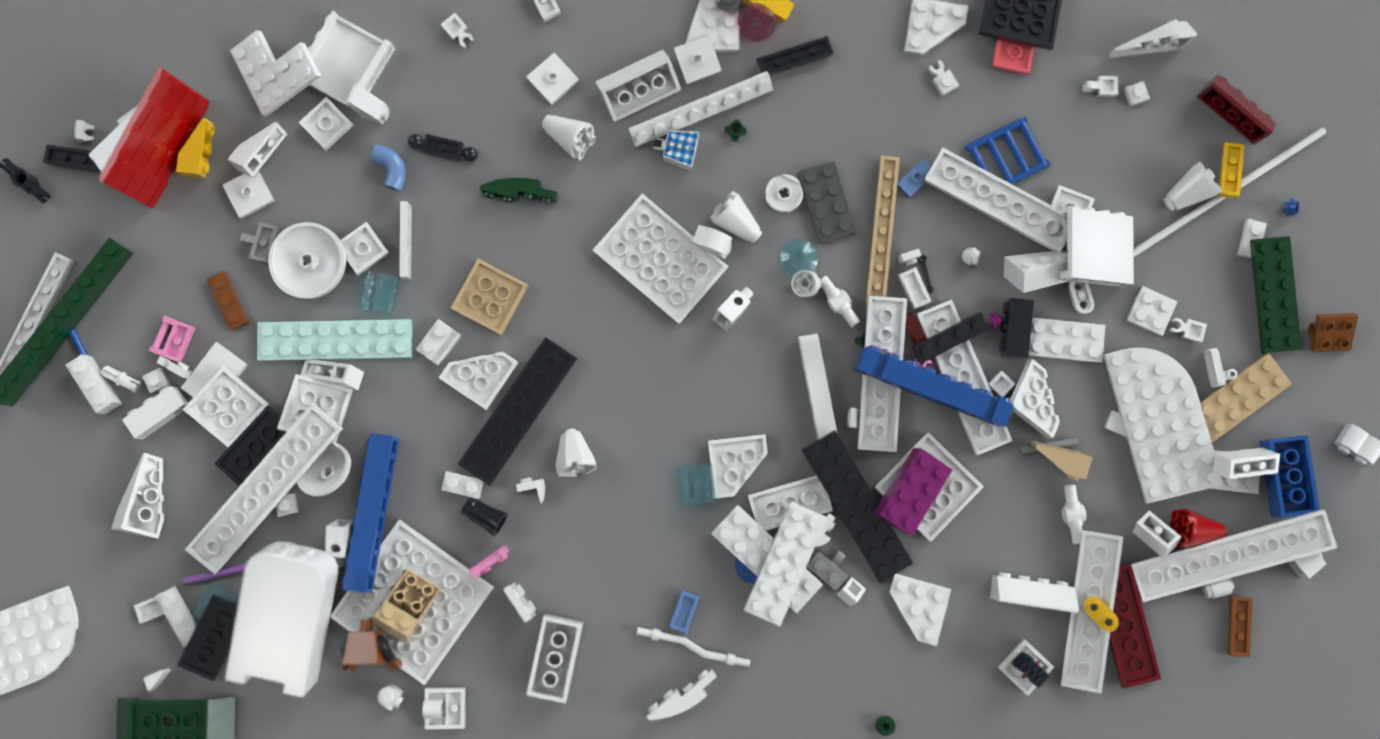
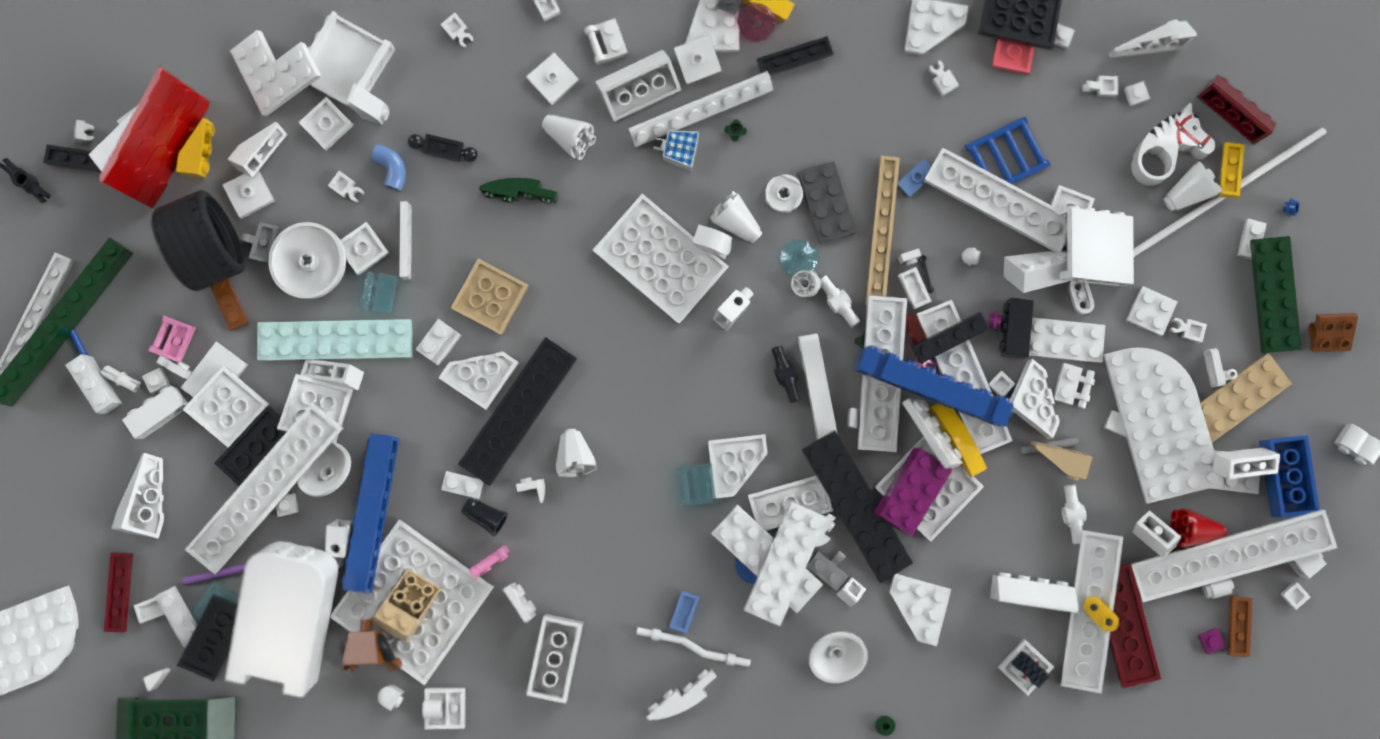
(118, 592): none -> dark red plate
(198, 240): none -> black tyre
(344, 185): none -> white plate
(612, 39): none -> white plate
(786, 374): none -> black pin
(839, 664): none -> white dish
(937, 439): none -> white plate
(960, 439): none -> yellow slope
(1063, 36): none -> white plate
(1068, 382): none -> white plate
(1173, 134): none -> white animal
(1211, 641): none -> magenta plate
(1295, 595): none -> white plate

